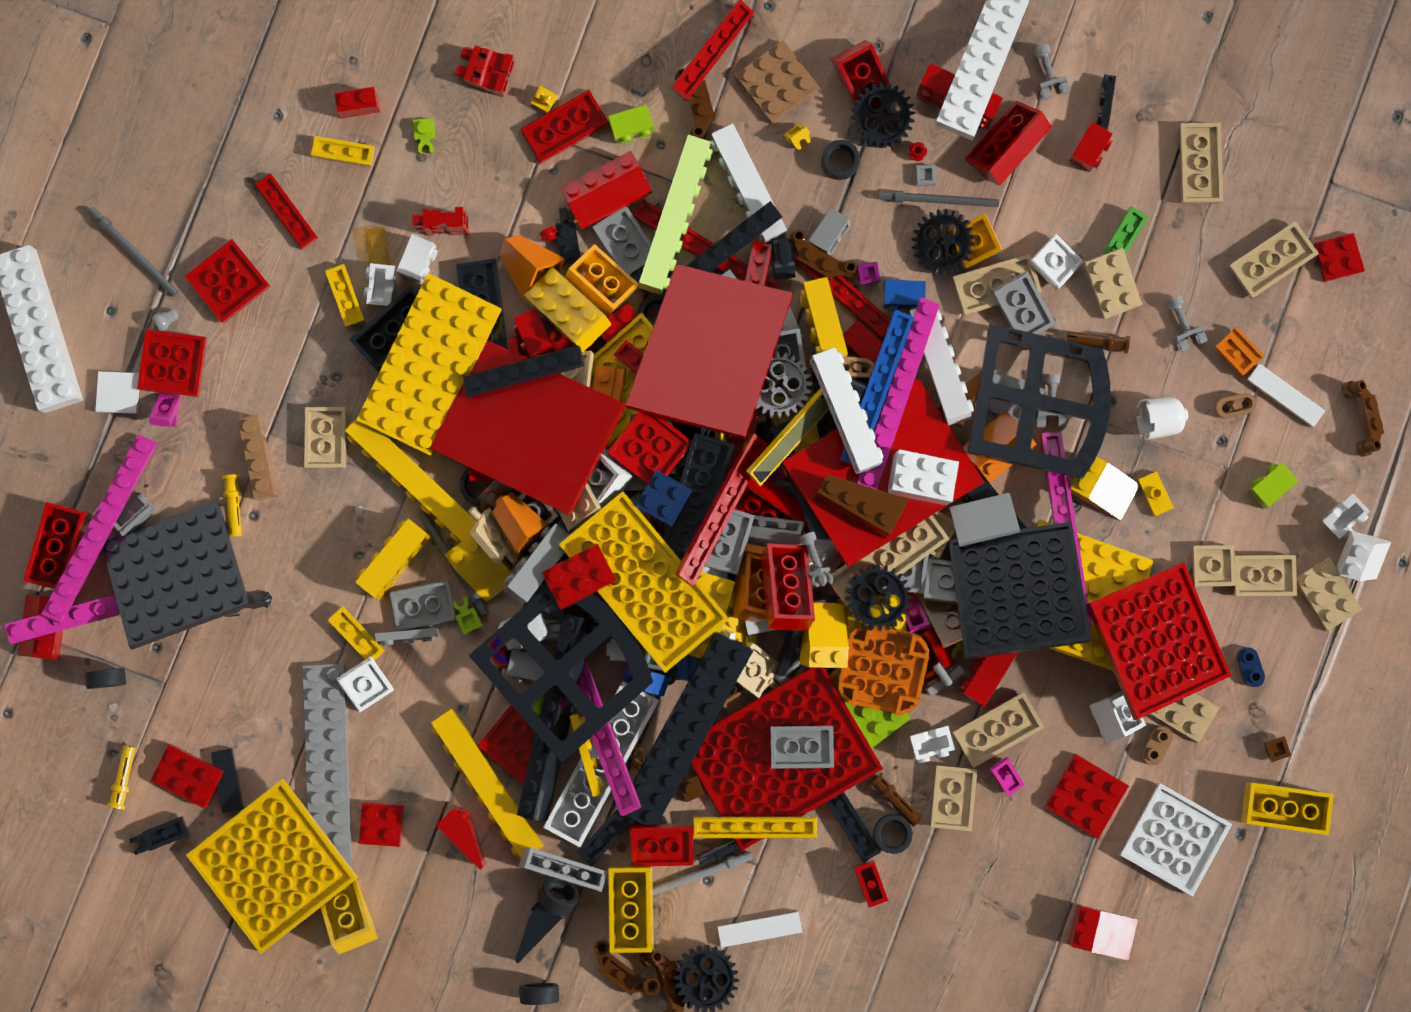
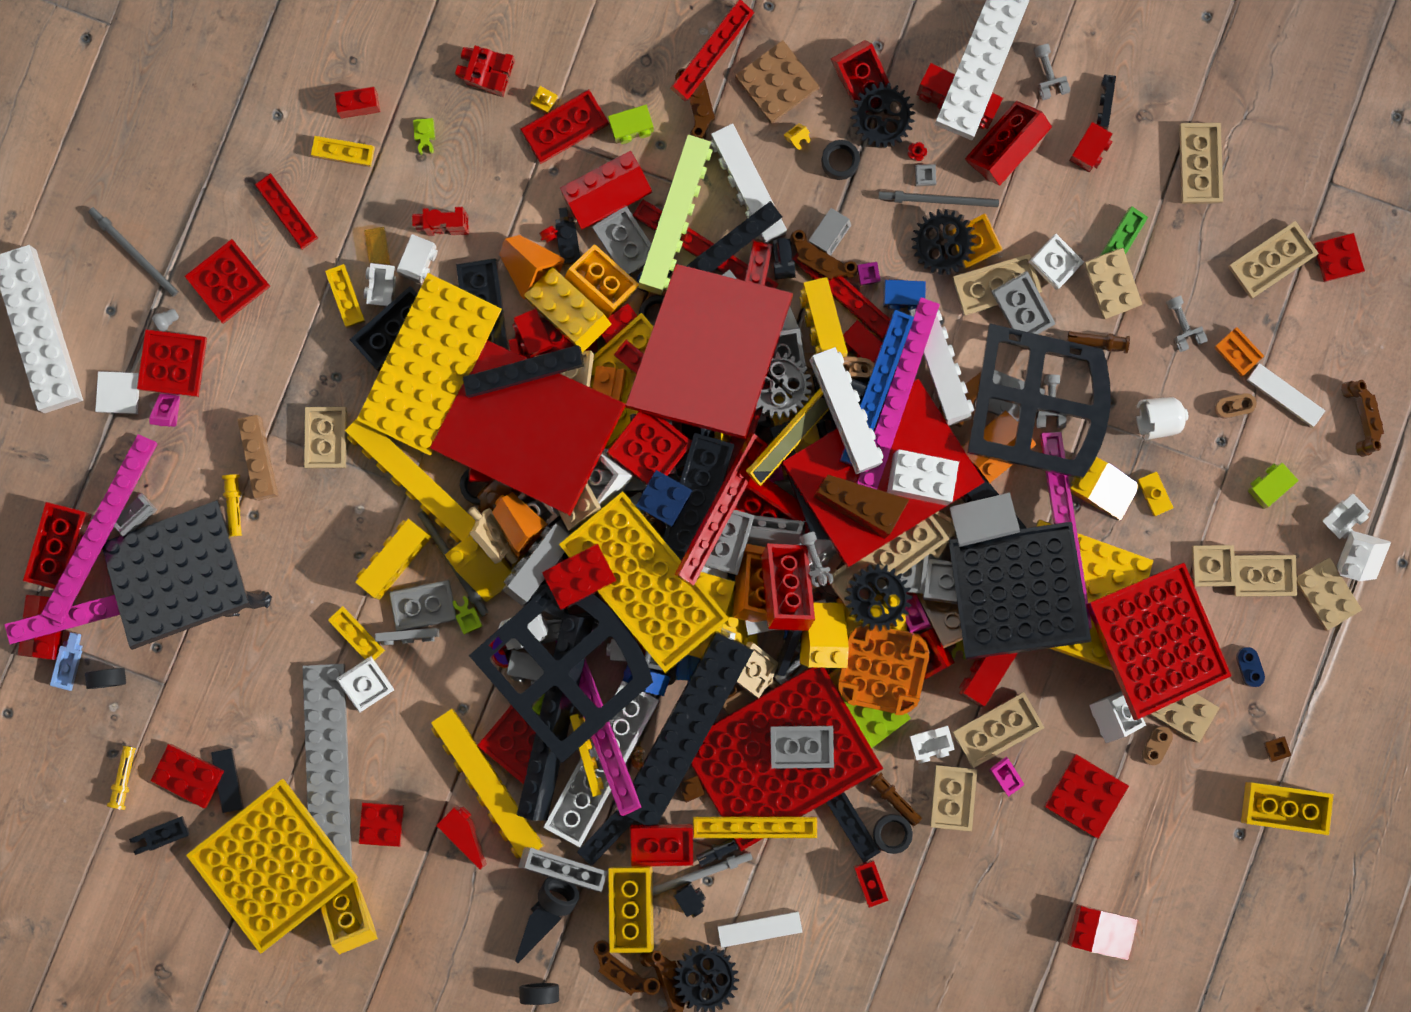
(67, 663): none -> light blue hinge
(690, 900): none -> black brick
(945, 678): light grey plate -> none
(1175, 839): white plate -> none

